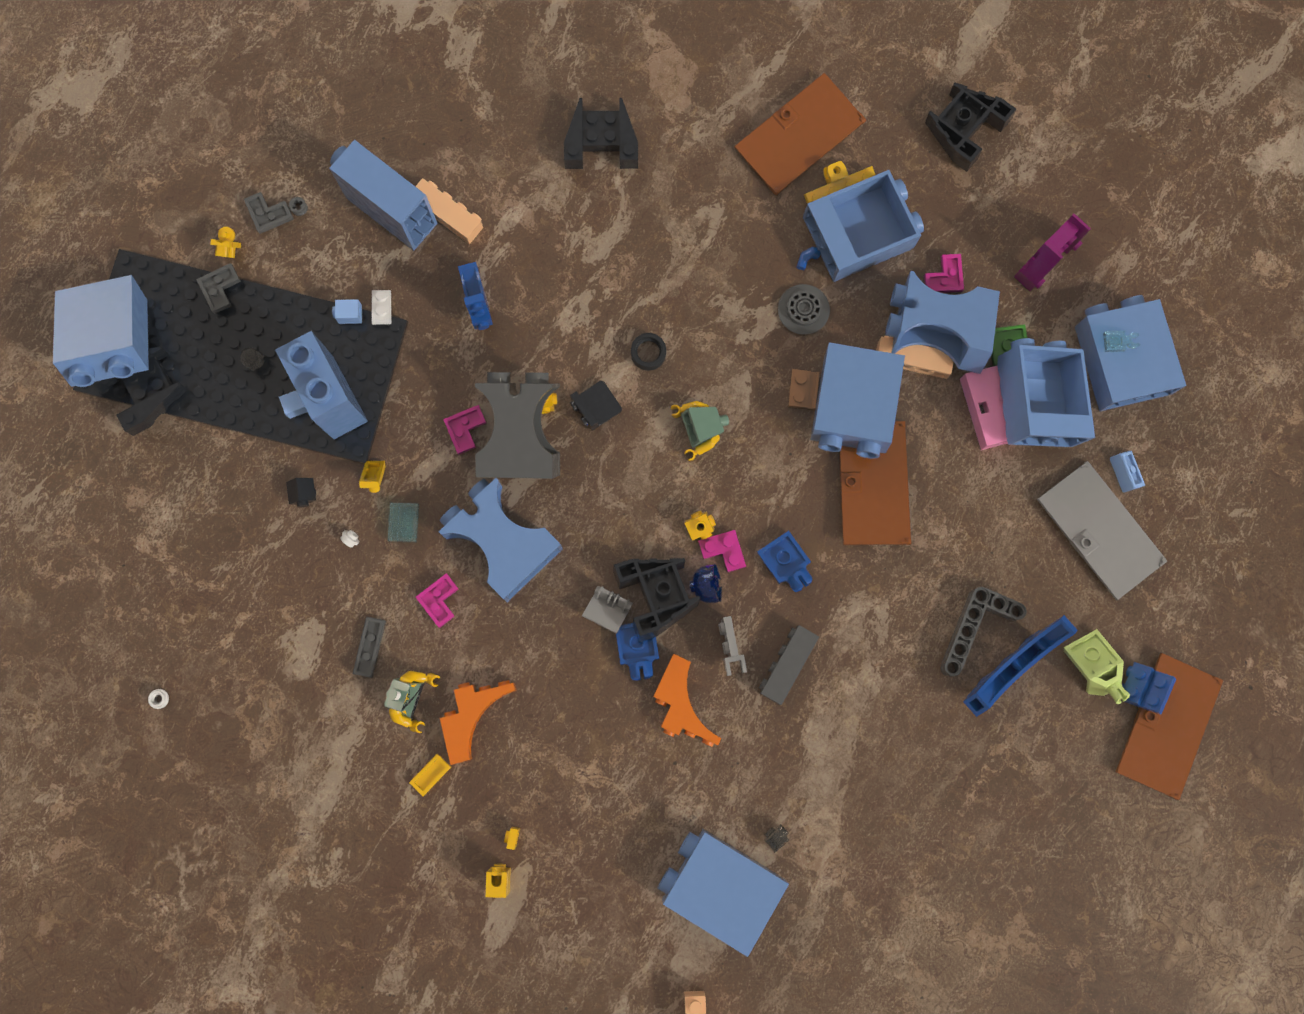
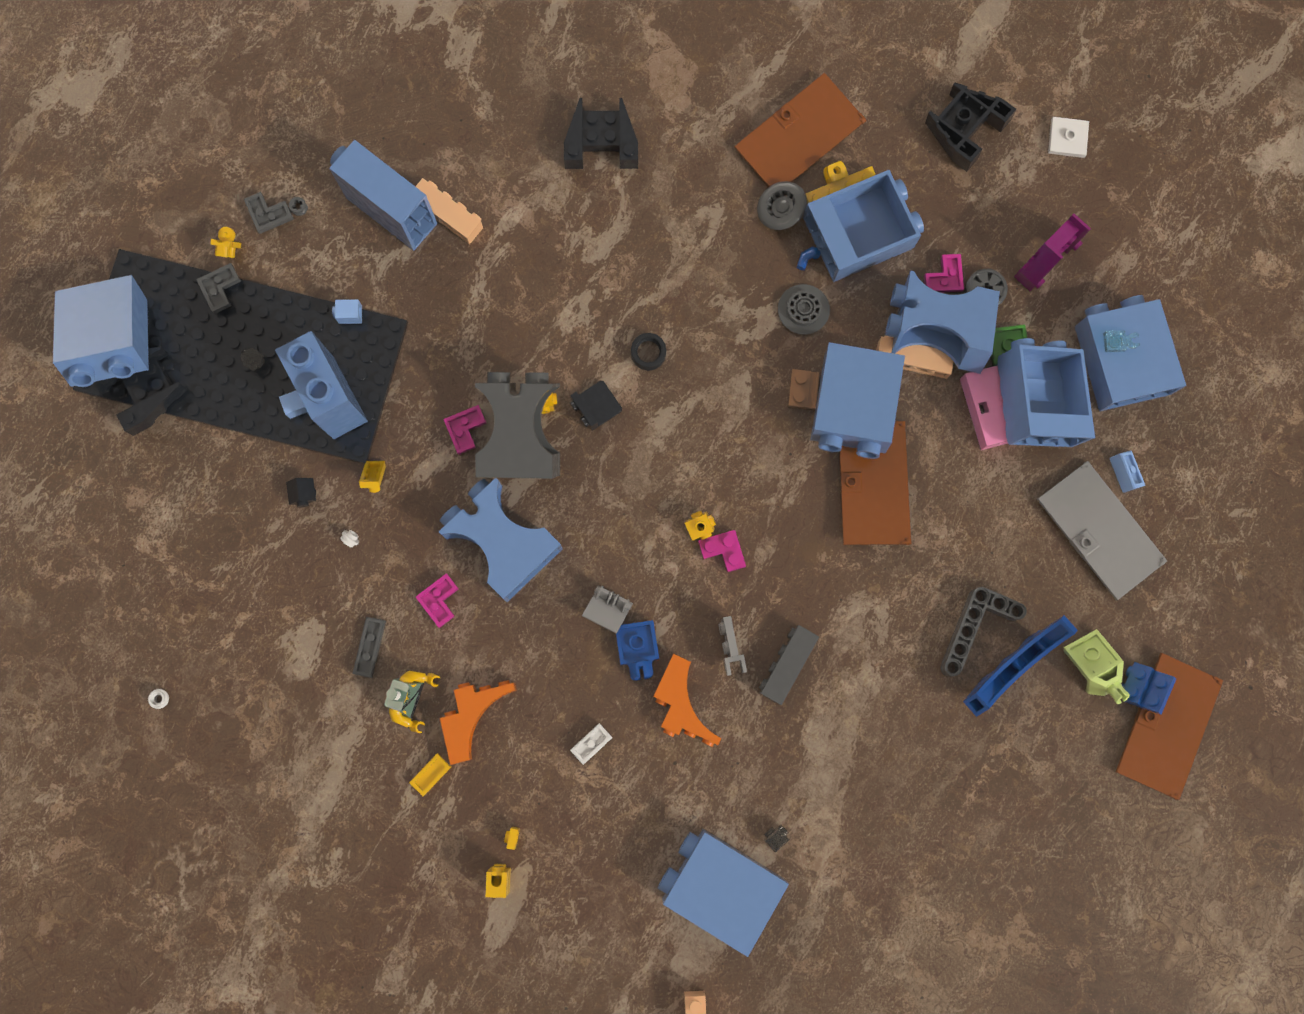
(381, 307): white plate -> none
(403, 522): clear light blue plate -> none
(475, 296): blue arch -> none
(591, 743): none -> white plate
(661, 590): black wedge -> none
(702, 425): sand green torso -> none
(706, 584): clear blue cylinder -> none
(786, 211): none -> dark grey wheel
(787, 561): blue plate -> none
(989, 278): none -> dark grey wheel
(1068, 137): none -> white plate

